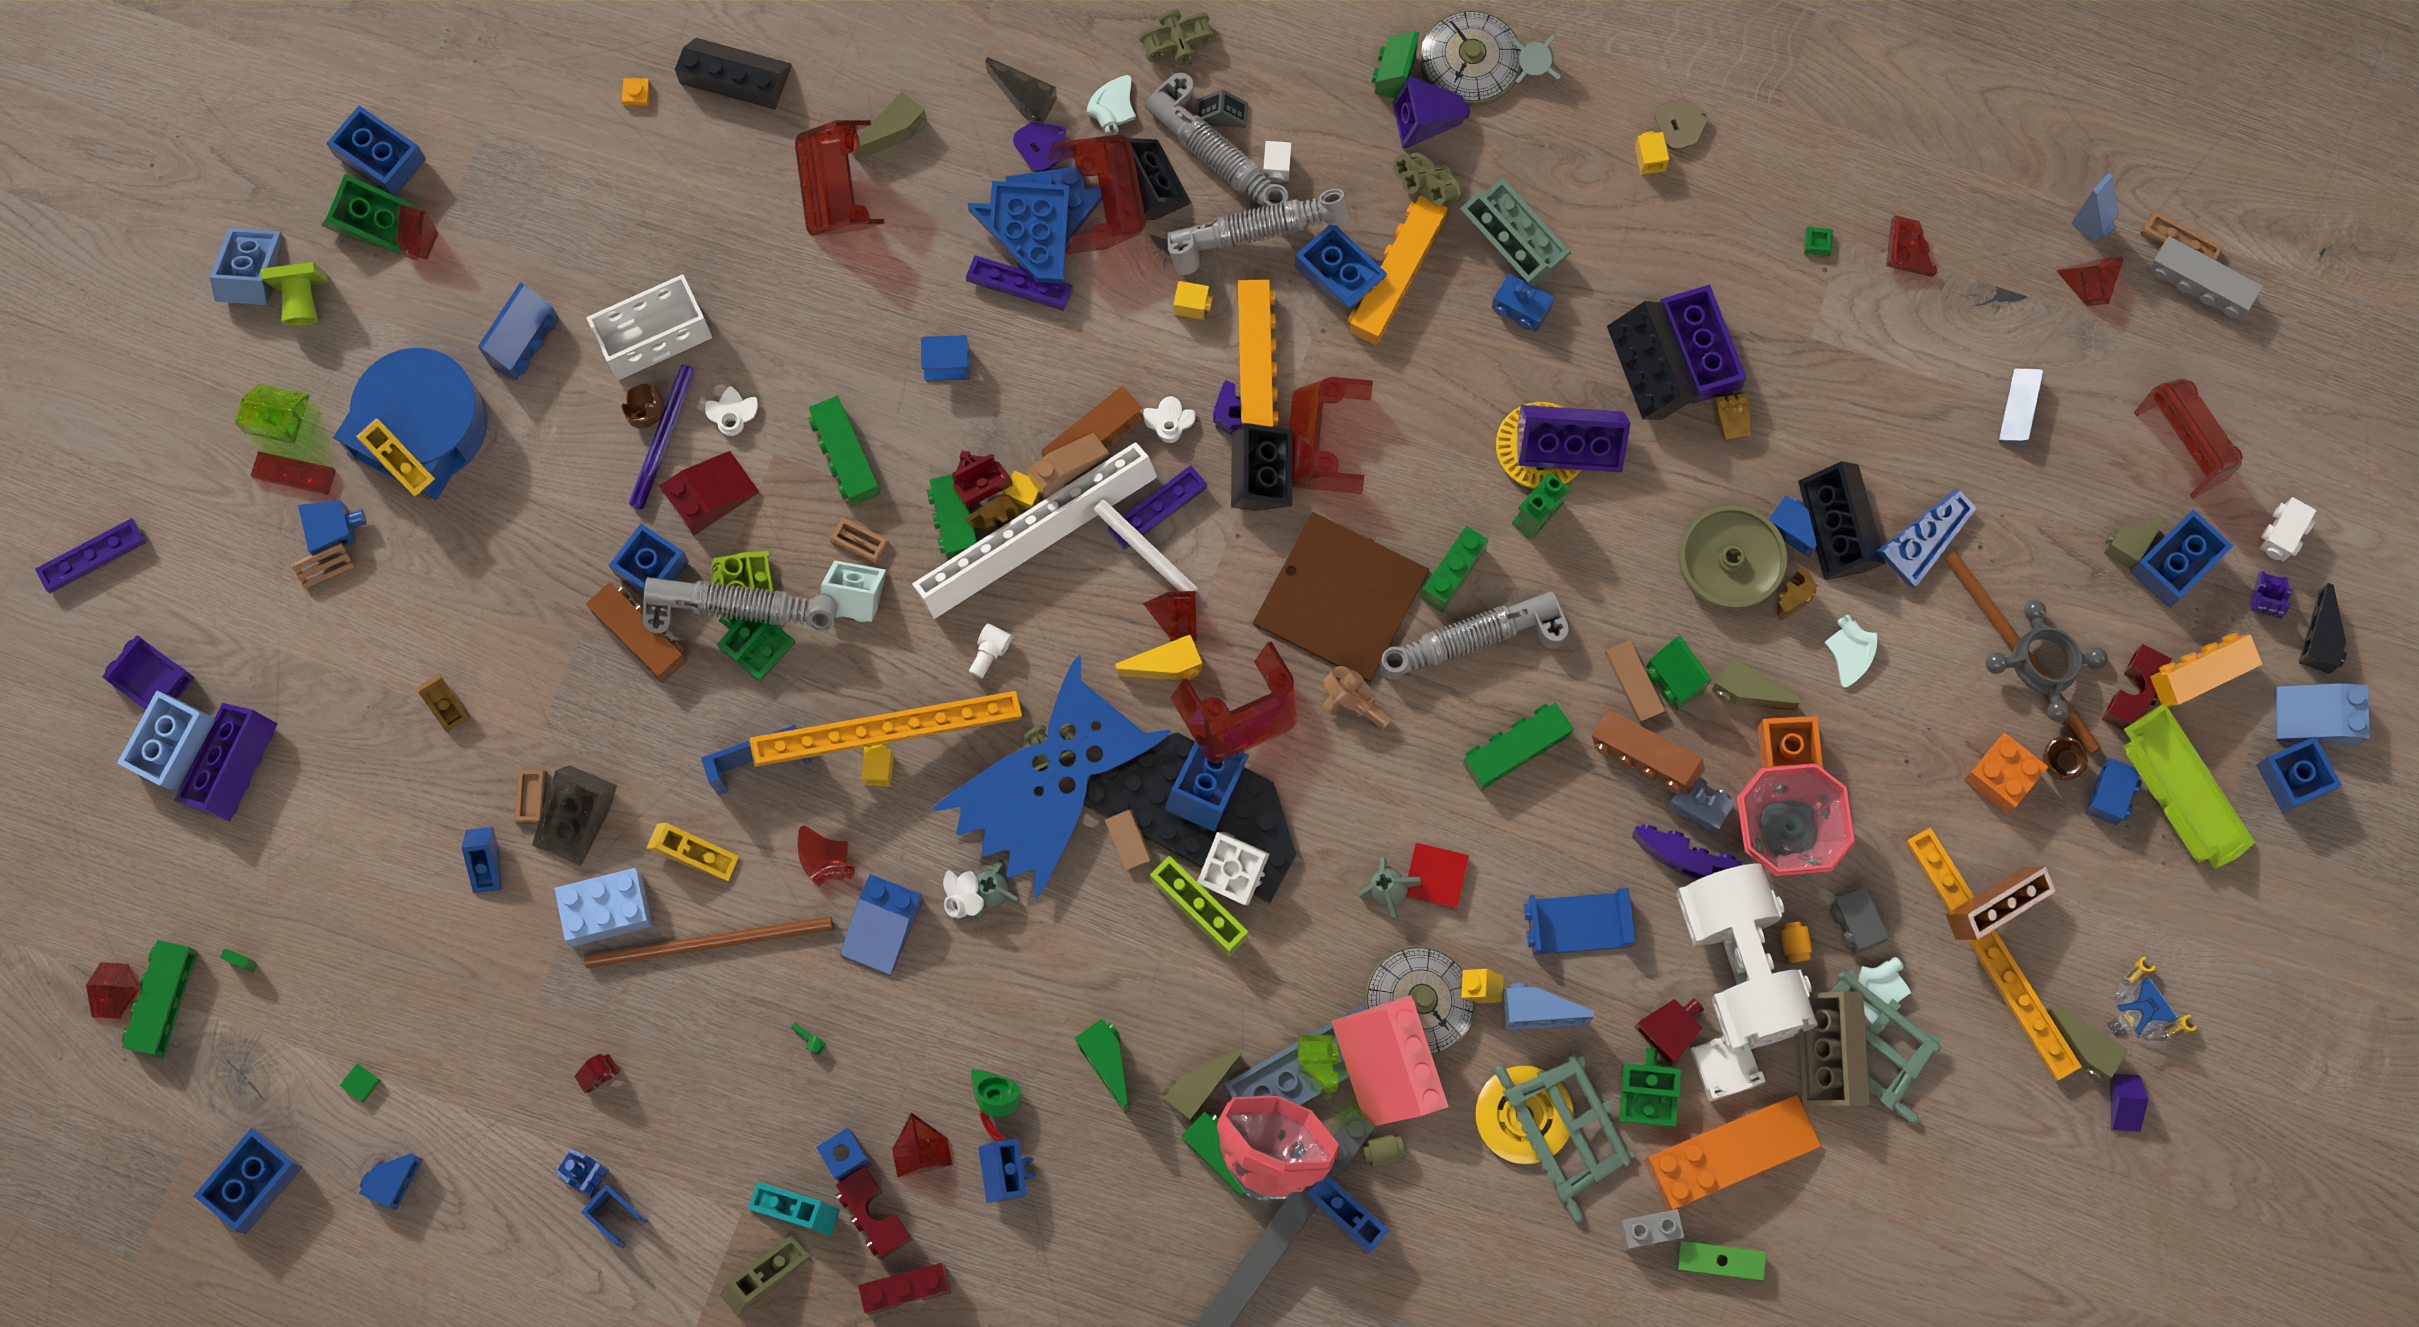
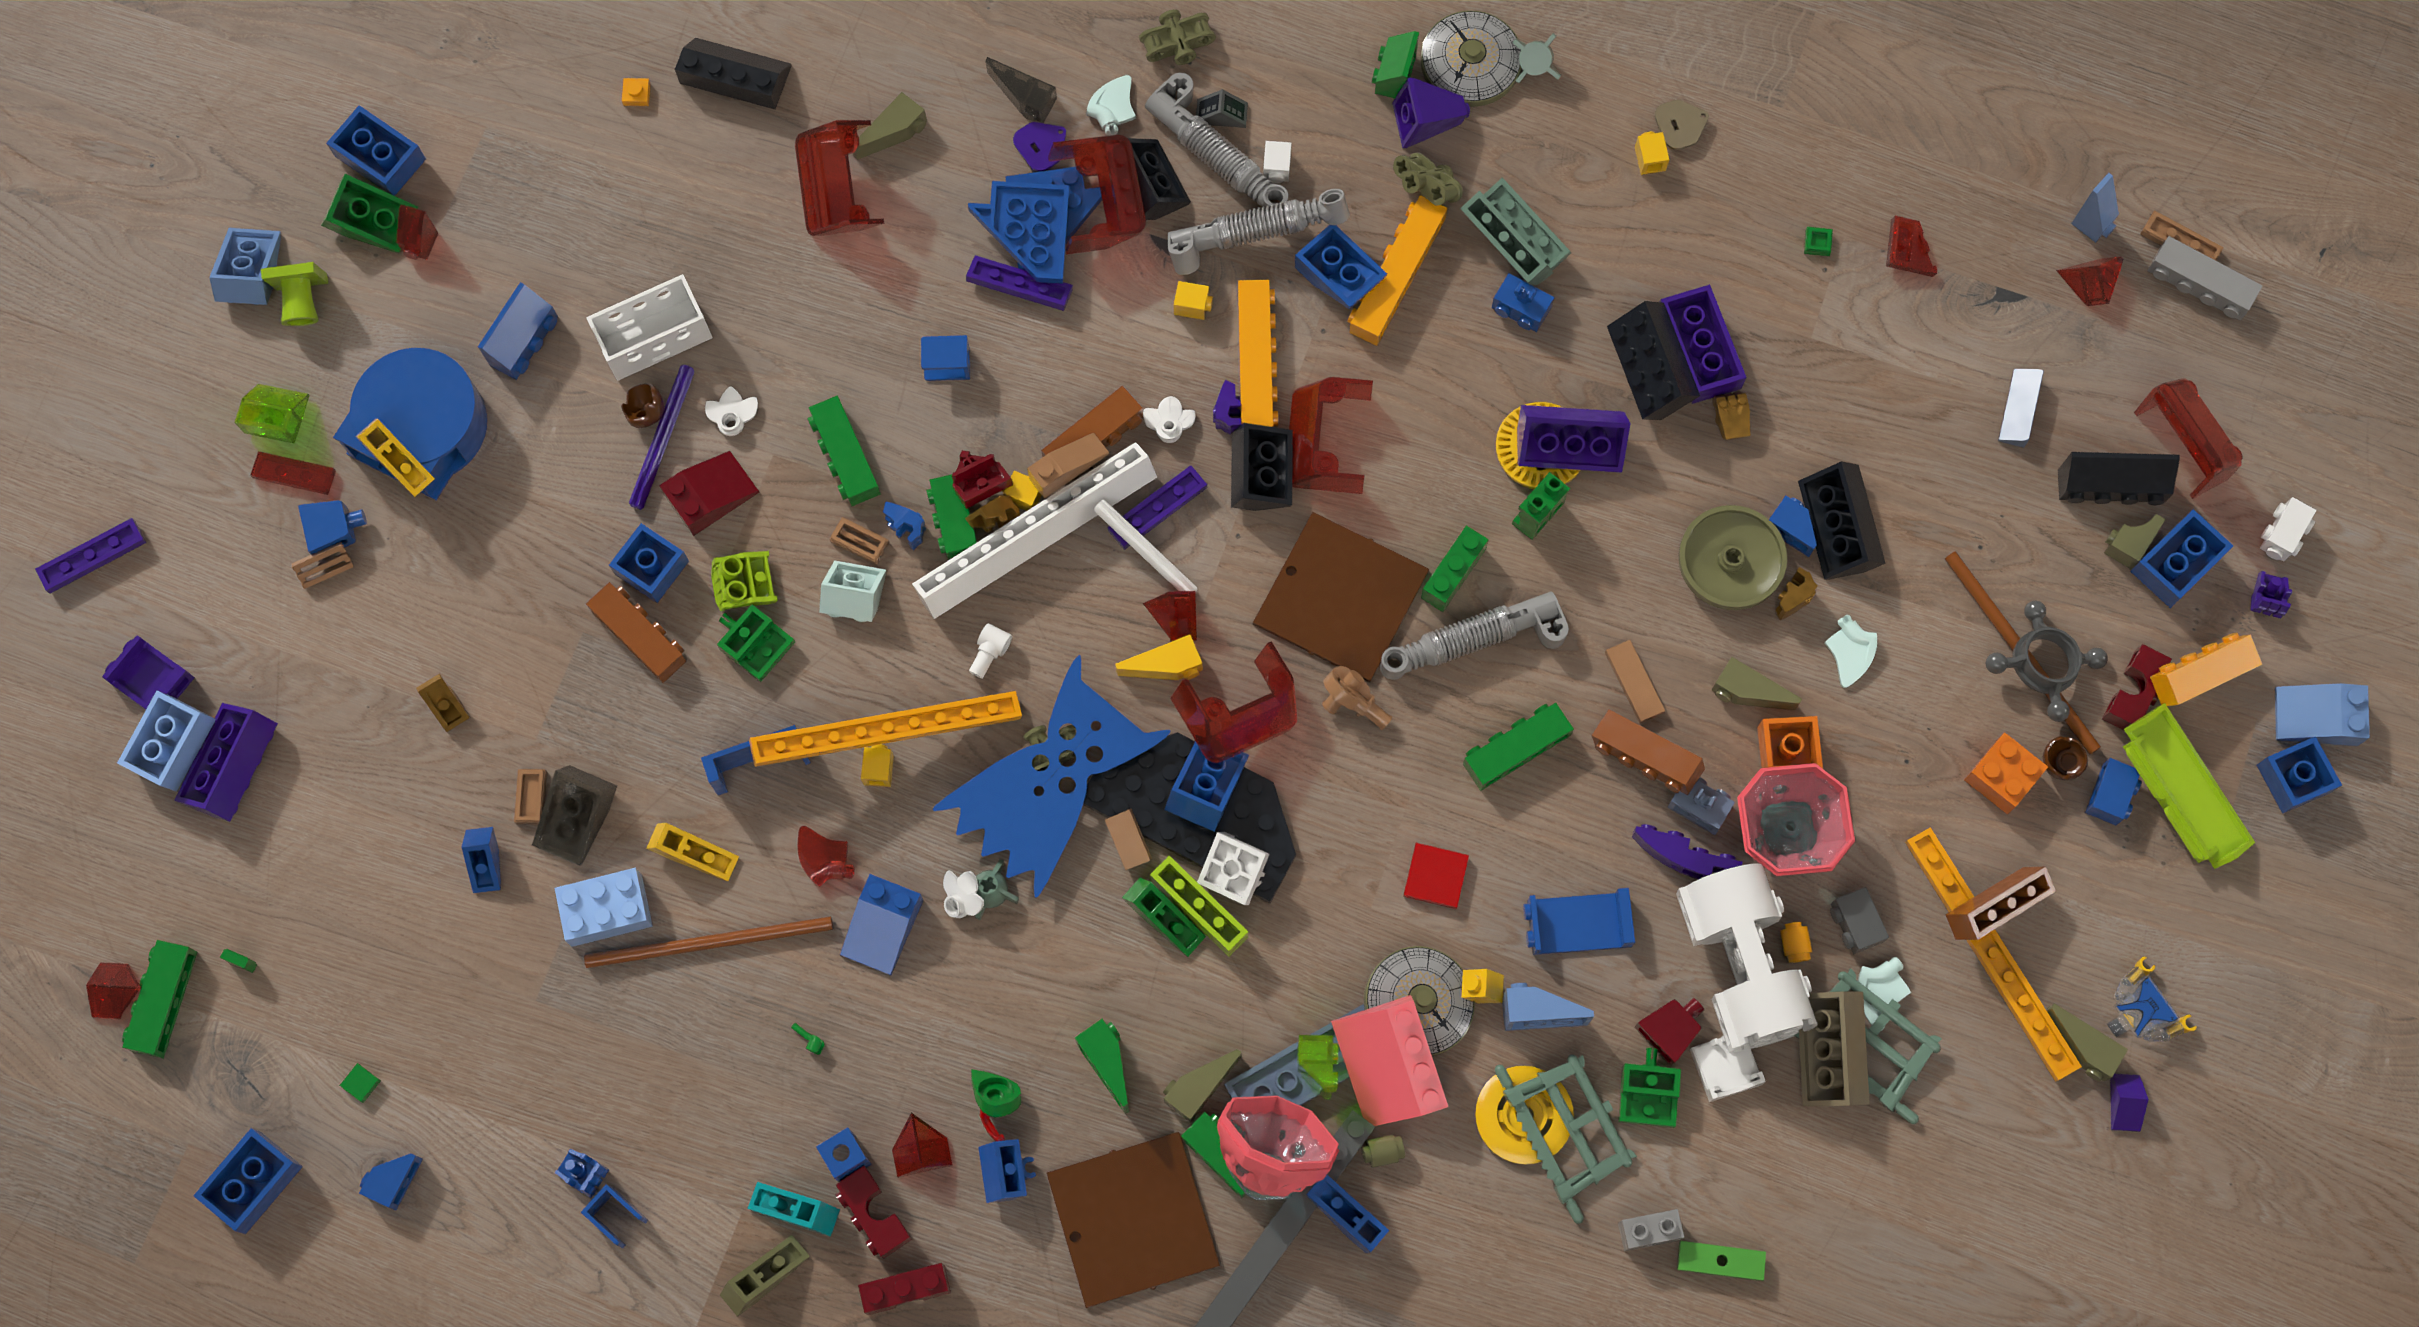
(595, 1072): dark red piece -> none
(731, 600): light grey piece -> none
(905, 520): none -> blue hand
(1132, 1219): none -> reddish brown piece
(1163, 916): none -> green slope
(1388, 887): sand green piece -> none
(1678, 673): green slope -> none
(1732, 1153): orange slope -> none
(1924, 540): wing -> none
(2118, 477): none -> black slope
(2325, 634): black slope -> none

